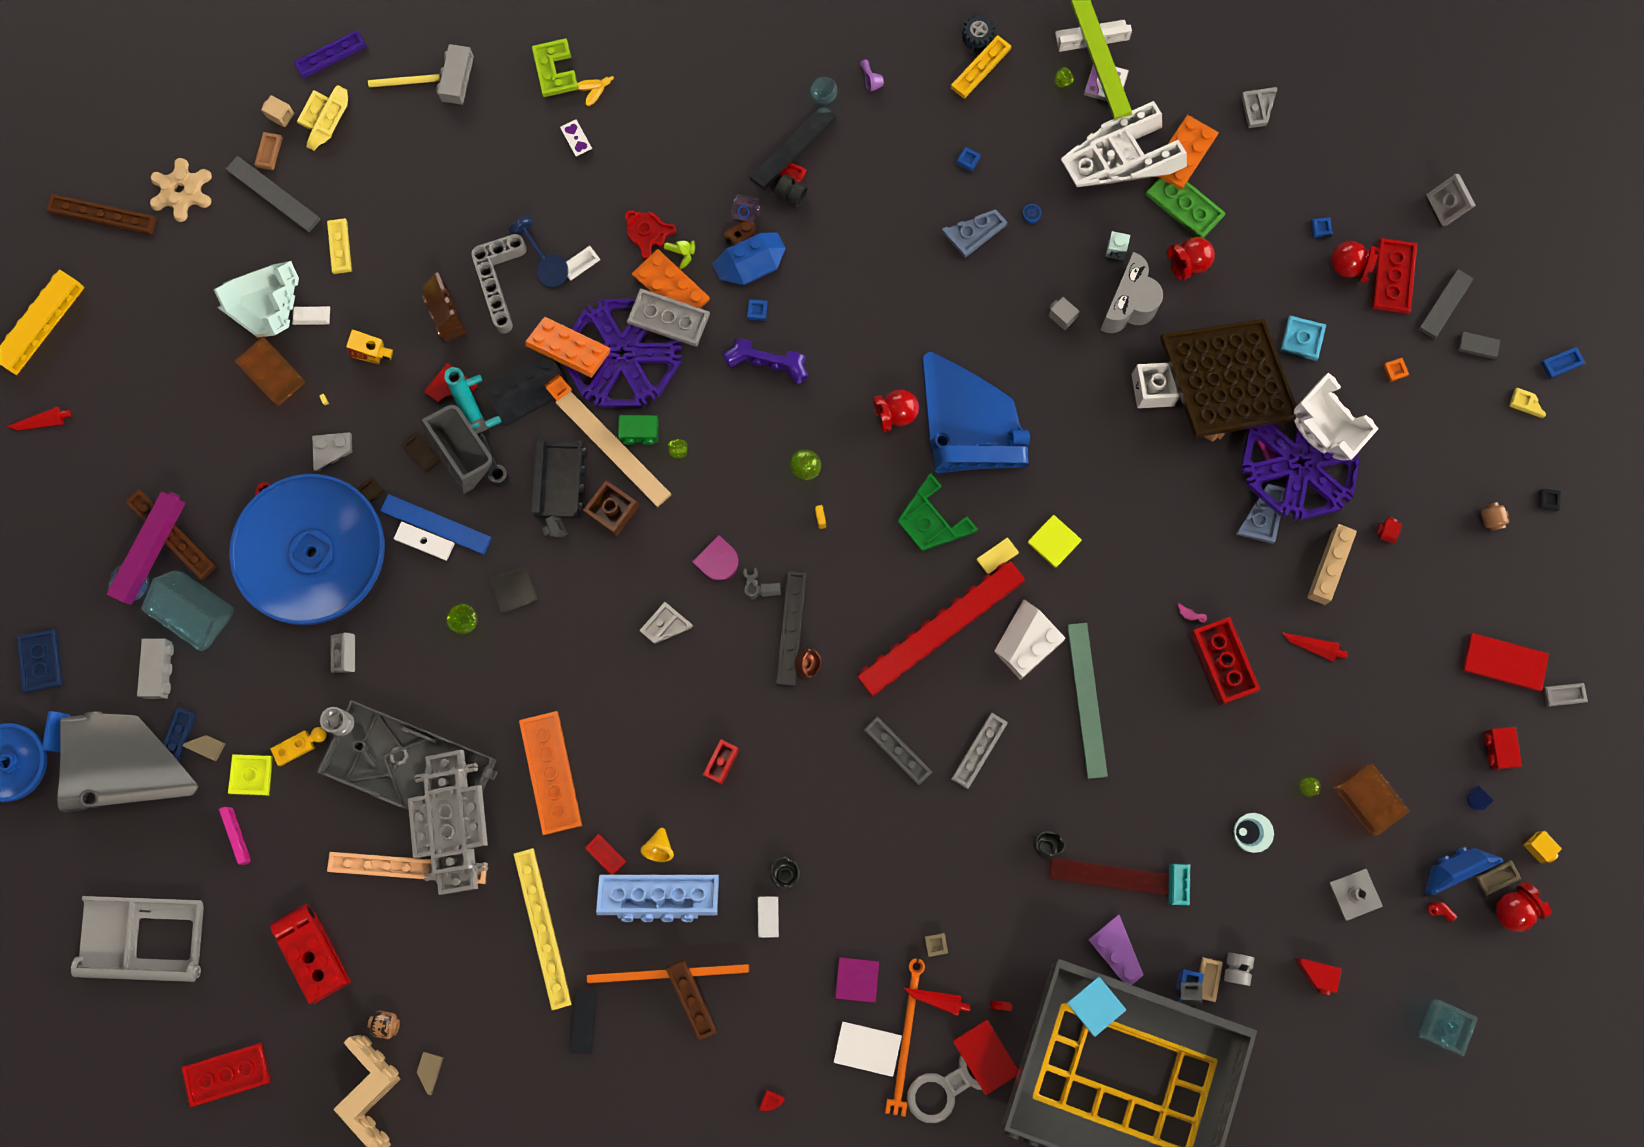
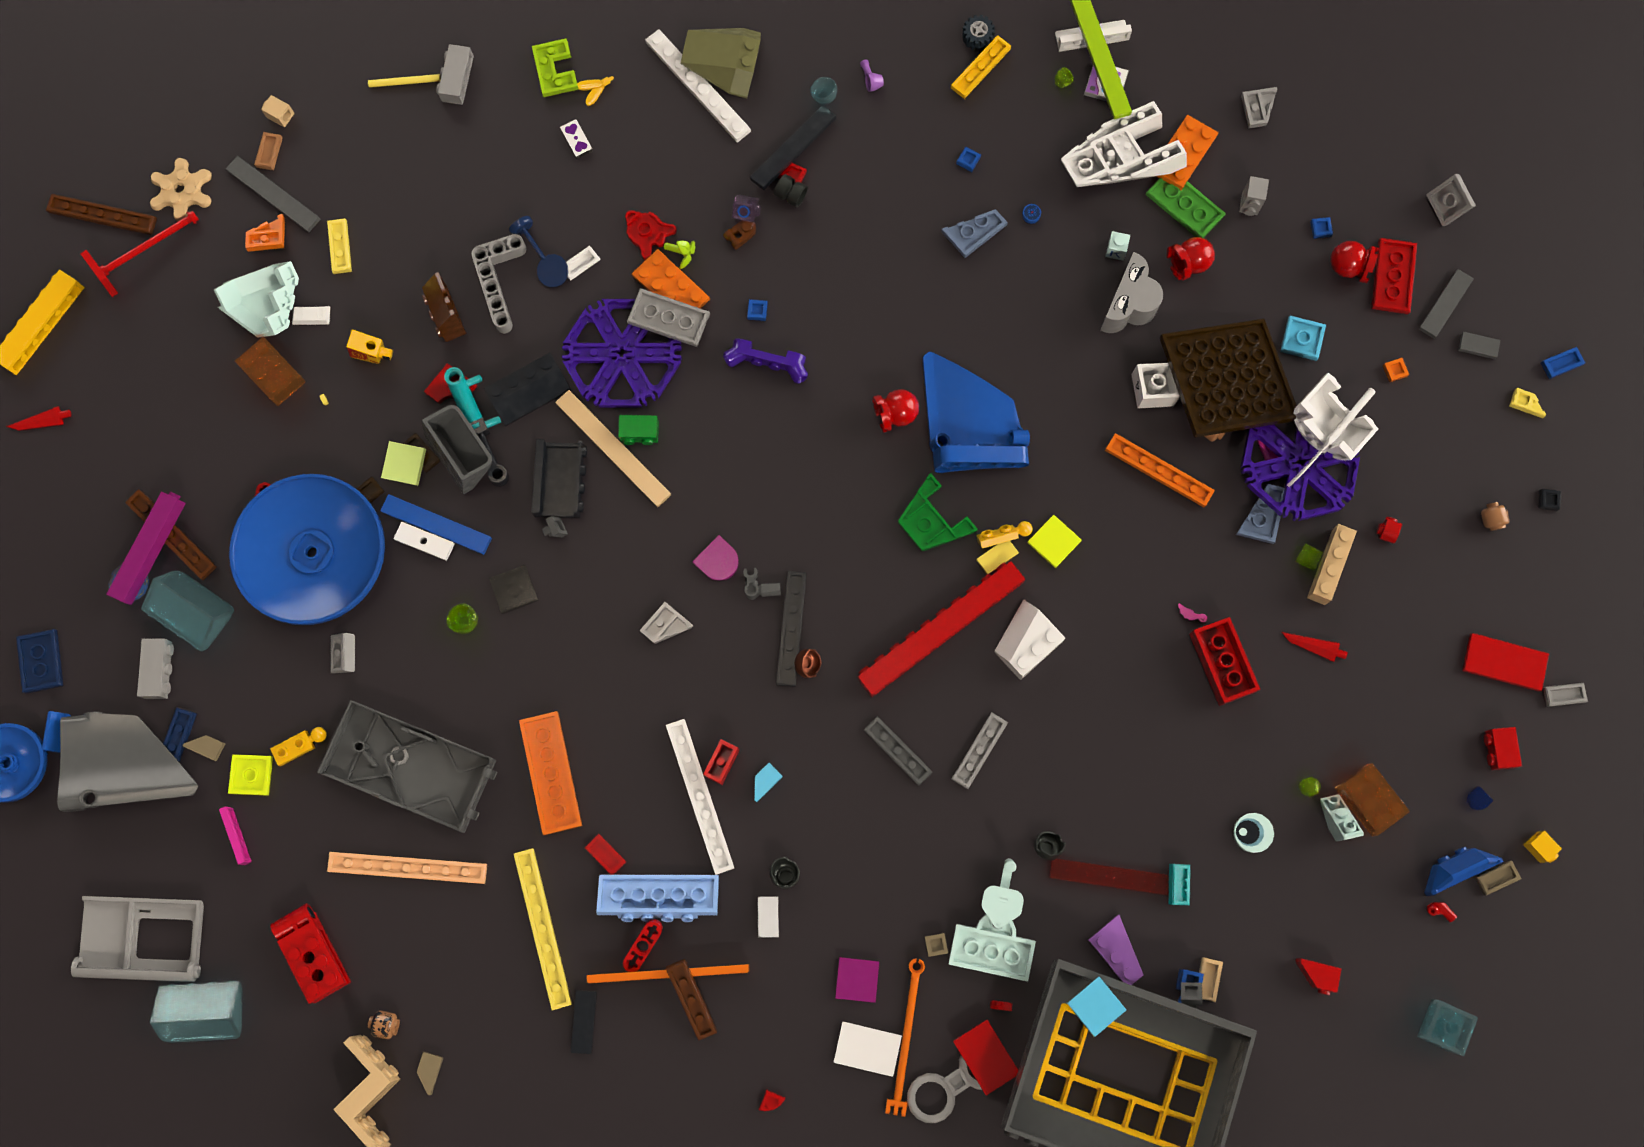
(103, 271): none -> red tile
(198, 1012): none -> clear light blue windscreen
(226, 1074): red tile -> none
(266, 235): none -> orange wing
(322, 115): light yellow plate -> none
(330, 54): dark purple tile -> none
(330, 448): light grey wing -> none
(337, 721): light grey wheel -> none
(403, 463): none -> yellowish green tile
(449, 822): light grey piece -> none
(558, 387): orange tile -> none
(567, 347): orange plate -> none
(611, 508): reddish brown brick -> none
(639, 961): none -> red beam
(658, 847): yellow hat -> none
(676, 447): clear neon green tile -> none
(698, 87): none -> white plate
(700, 797): none -> white plate
(723, 57): none -> olive wedge
(750, 259): blue wedge -> none
(765, 781): none -> medium azure tile
(803, 460): clear neon green helmet -> none
(820, 517): yellow tile -> none
(943, 1001): red bar -> none
(995, 948): none -> light aqua plate
(1003, 534): none -> yellow plate
(1063, 313): light grey brick -> none
(1087, 701): sand green tile -> none
(1159, 470): none -> orange plate
(1233, 973): light grey wheel -> none
(1253, 196): none -> light grey brick
(1309, 556): none -> clear neon green tile
(1338, 430): none -> white piece
(1340, 819): none -> light aqua slope
(1355, 894): light grey tile -> none
(1520, 909): red tile -> none

